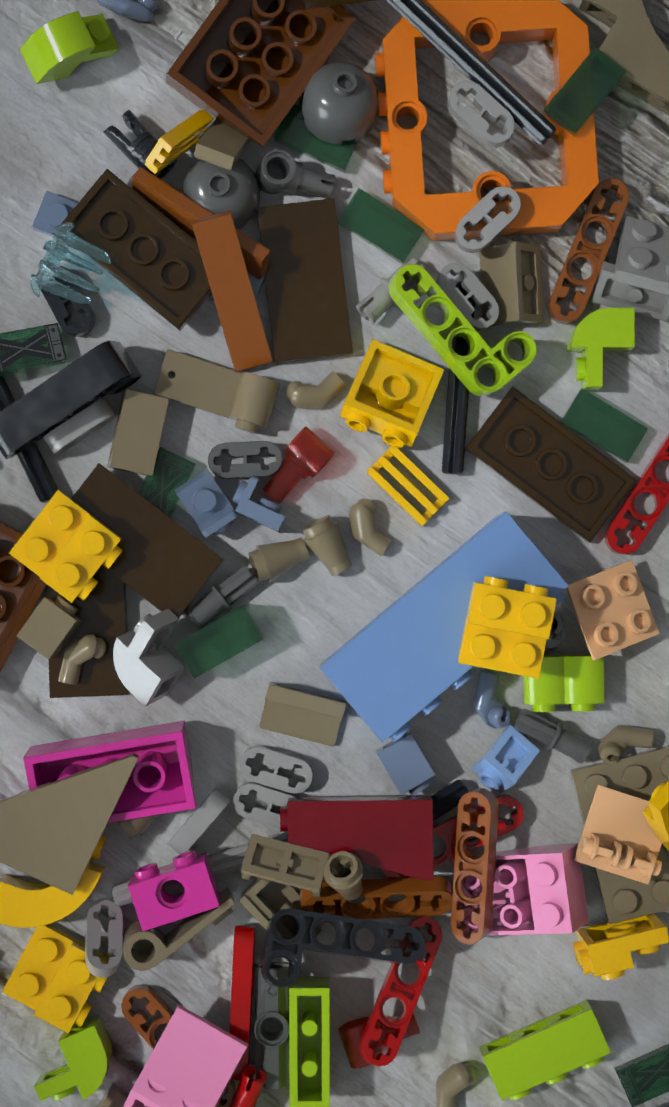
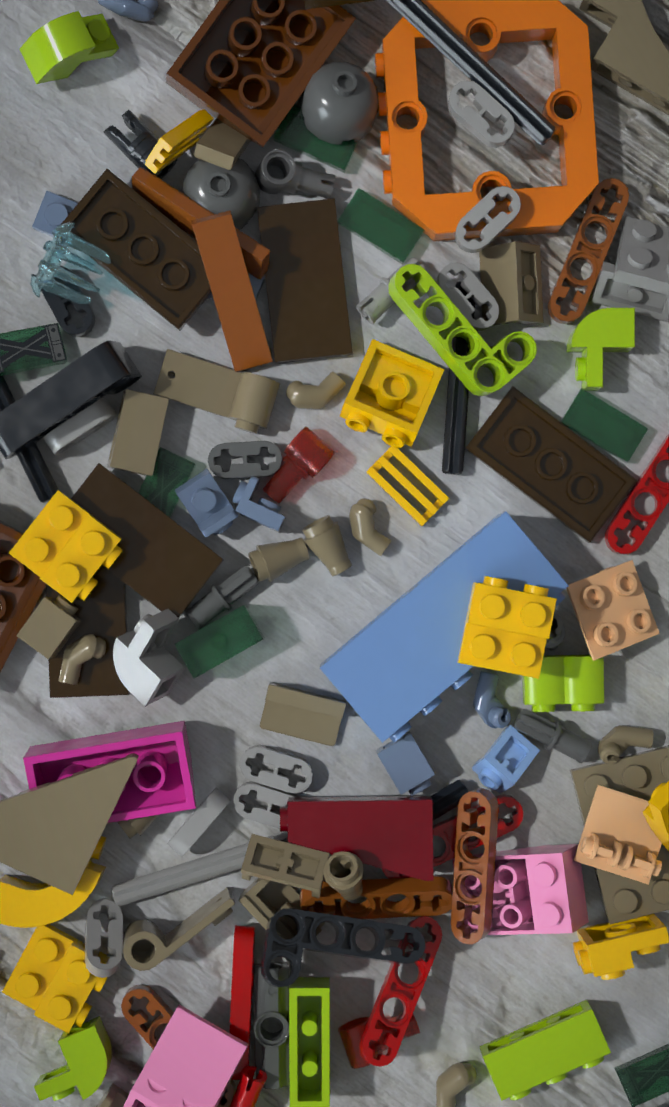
(158, 907): dark pink brick -> none
(584, 91): clear green tile -> none

